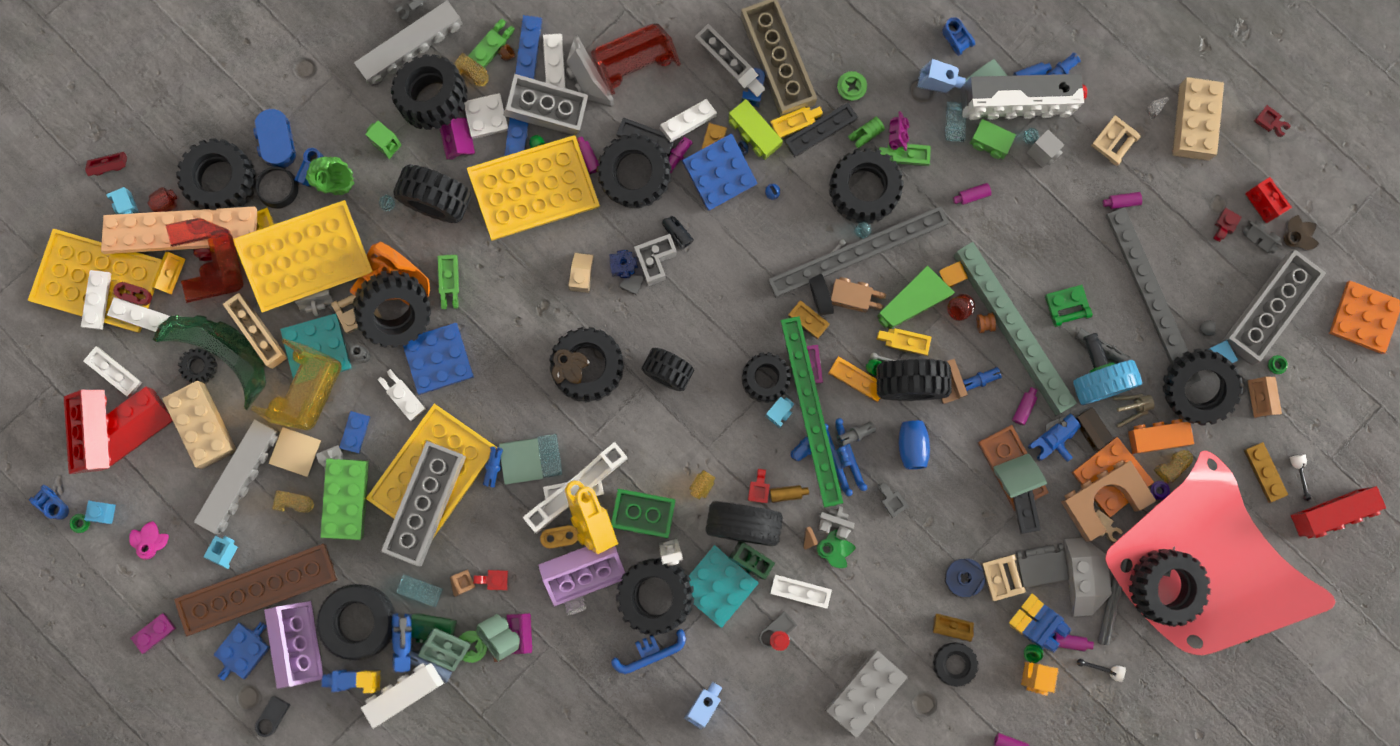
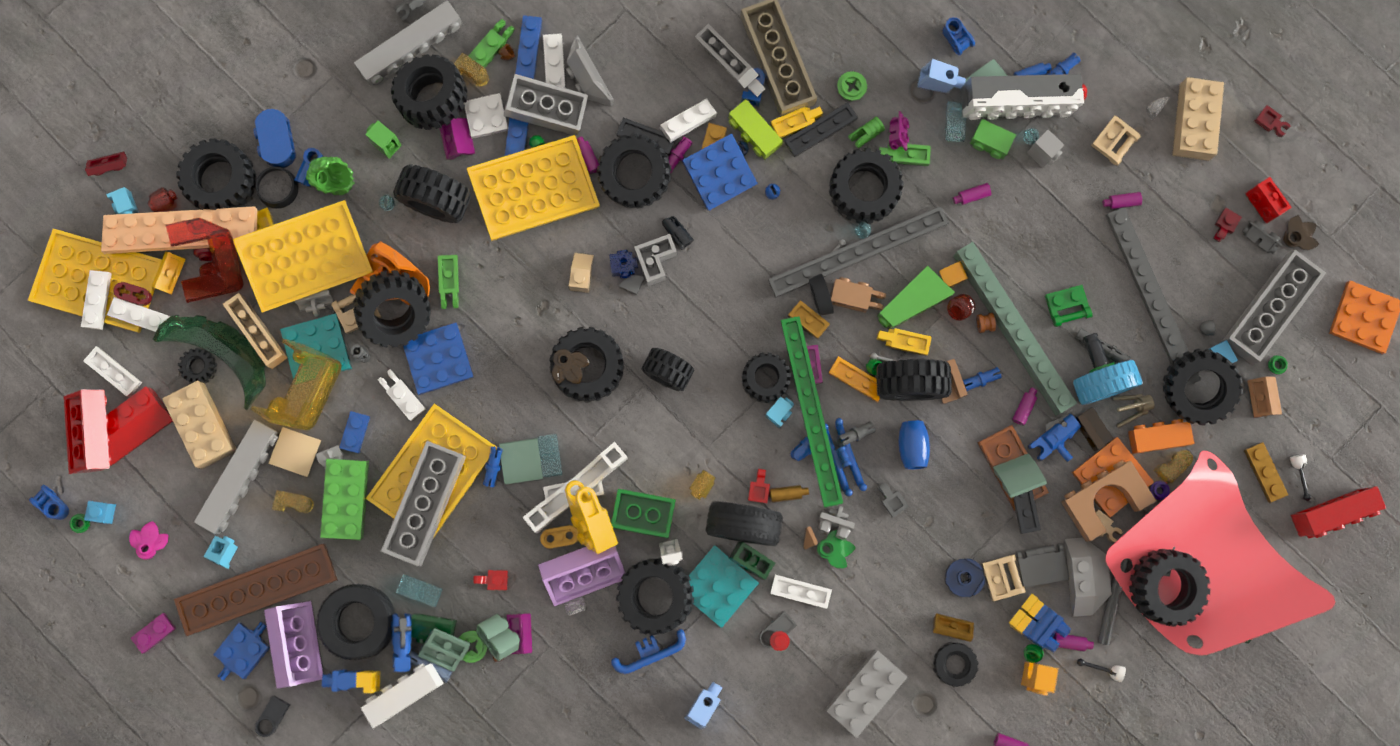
(461, 583): medium nougat slope -> none
(632, 53): clear red windscreen -> none

